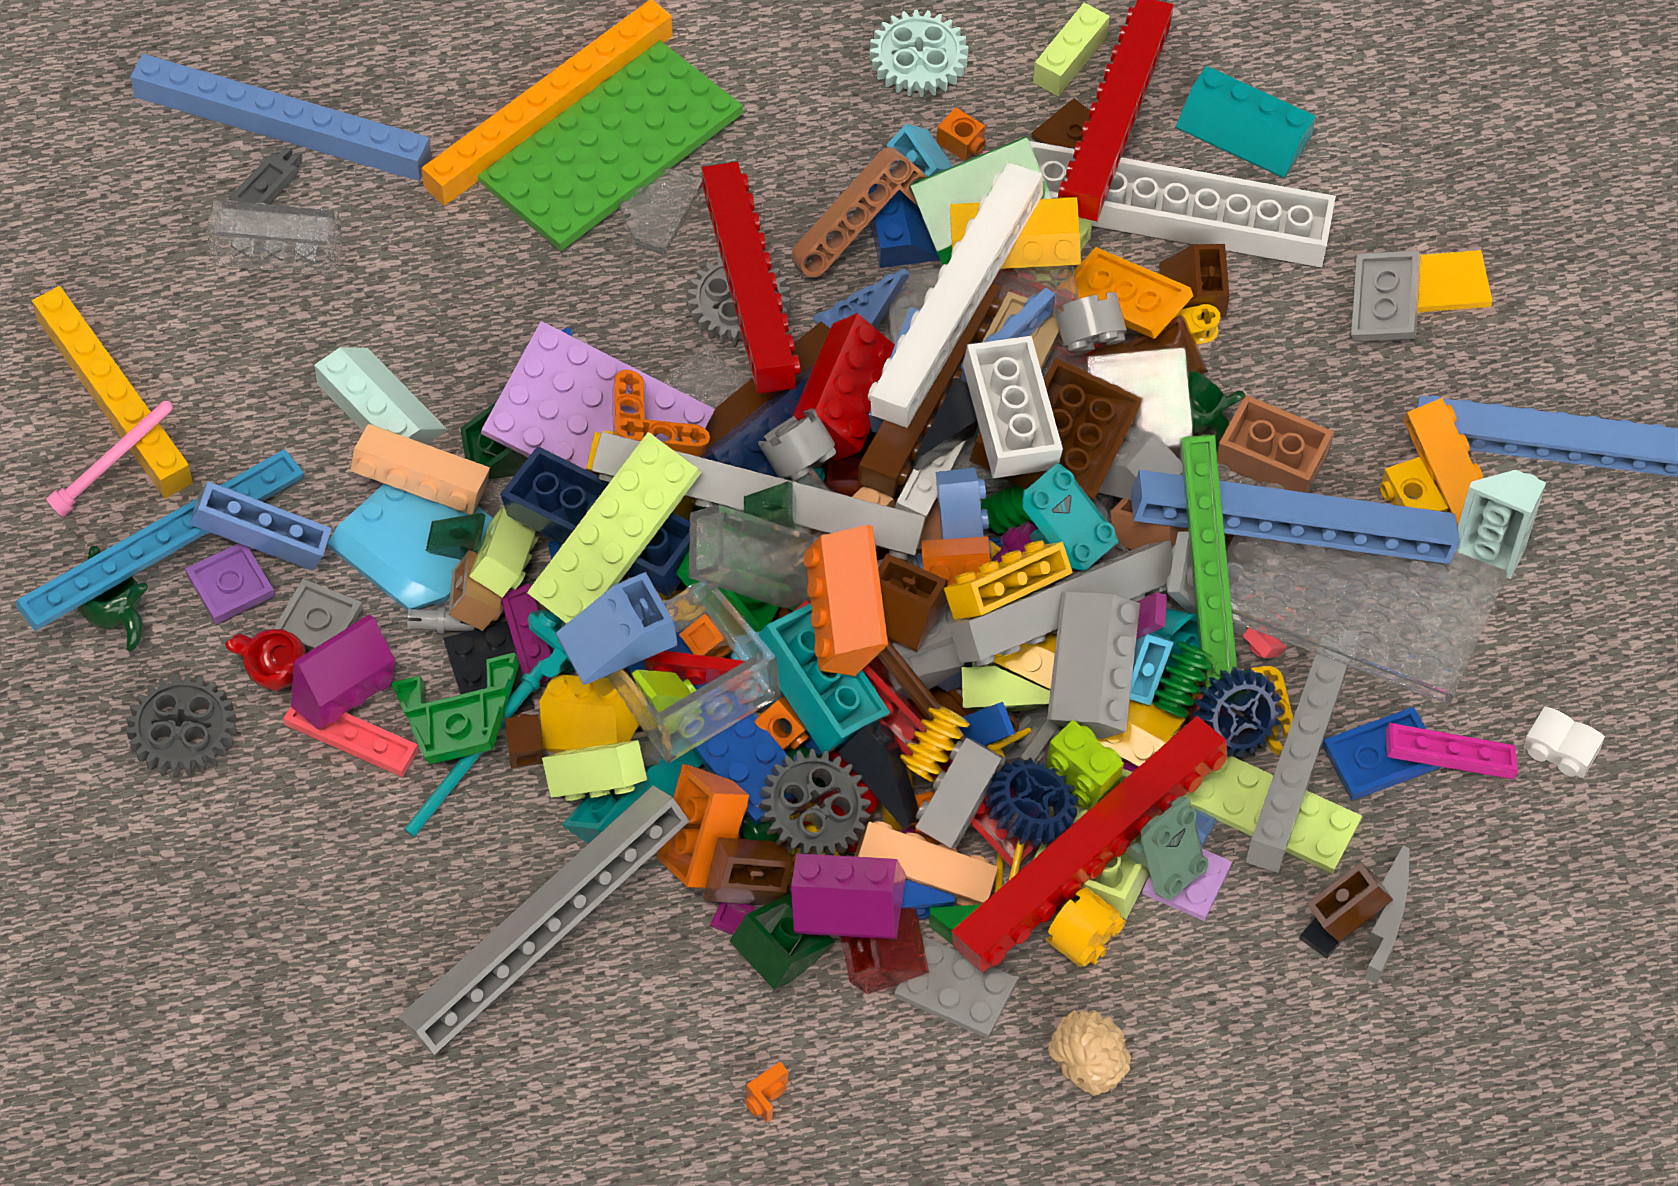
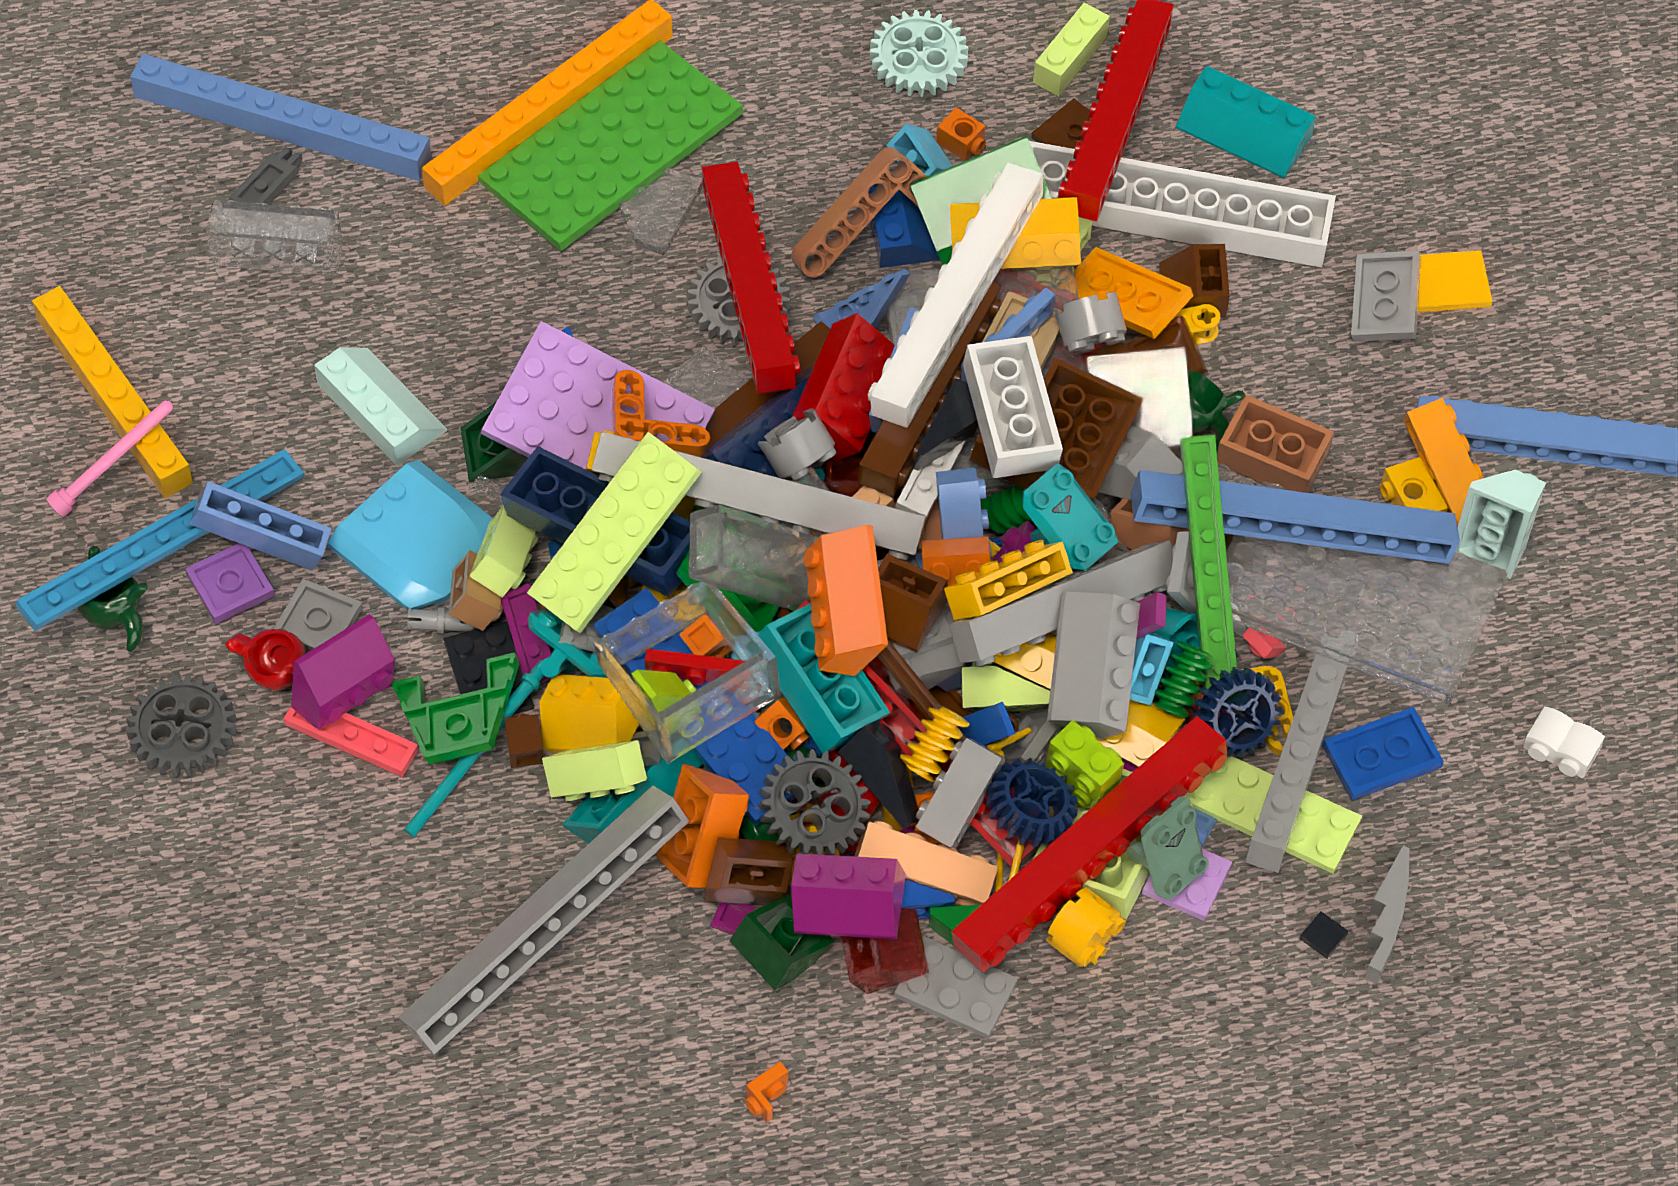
(420, 469): light nougat brick -> none
(456, 535): clear green slope -> none
(618, 630): medium blue slope -> none
(774, 504): clear green slope -> none
(1090, 1051): tan hair -> none
(1349, 901): reddish brown brick -> none
(1451, 751): dark pink tile -> none

